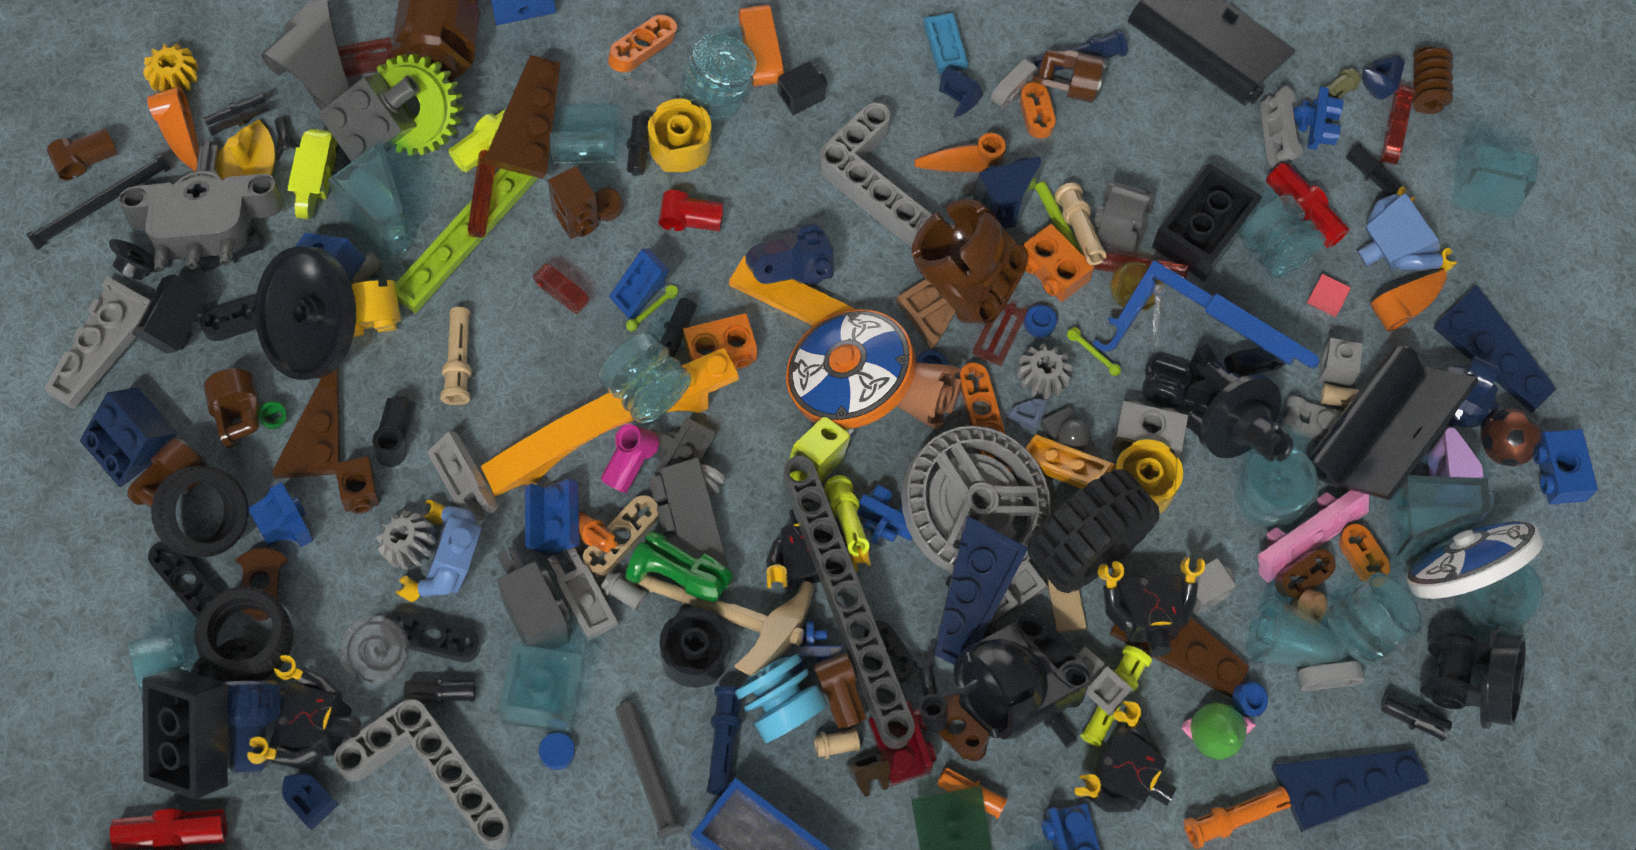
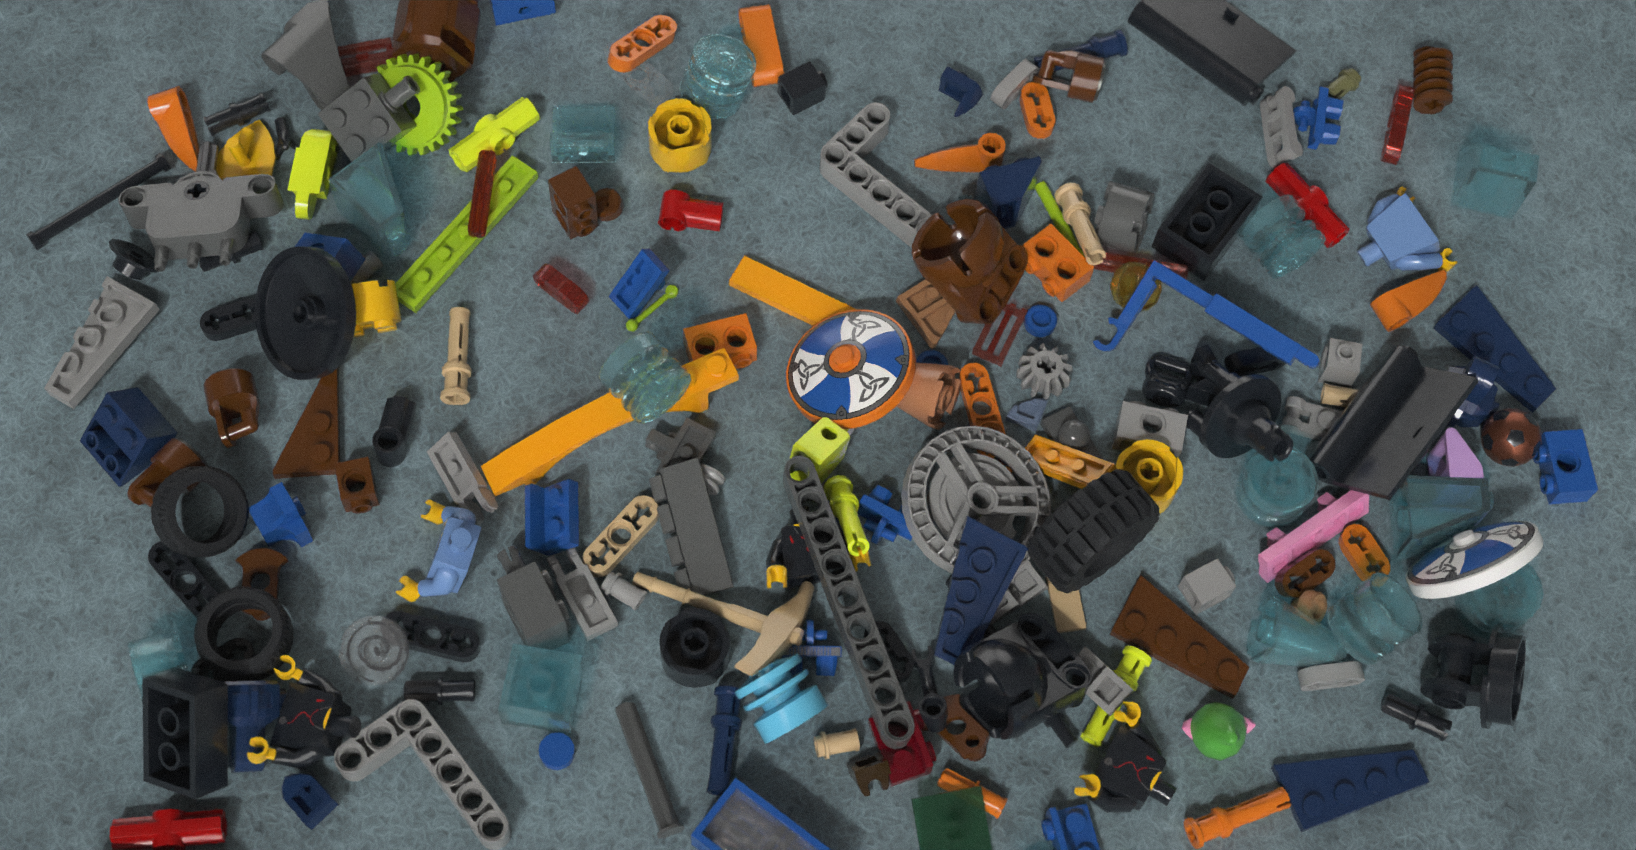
(74, 156): reddish brown piece -> none
(170, 68): yellow gear -> none
(171, 314): black brick -> none
(270, 409): green hinge -> none
(406, 540): light grey gear -> none
(525, 129): reddish brown wing -> none
(595, 533): orange axle -> none
(629, 456): dark pink piece -> none
(638, 145): black axle -> none
(674, 327): black axle -> none
(700, 577): green piece -> none
(799, 256): dark blue piece -> none
(838, 683): reddish brown piece -> none
(945, 42): dark azure plate -> none
(1075, 335): lime hinge -> none
(1151, 606): black torso -> none
(1154, 341): clear hinge -> none
(1250, 699): blue tile -> none
(1329, 295): coral tile -> none
(1373, 169): black axle -> none
(1383, 77): dark blue plate -> none

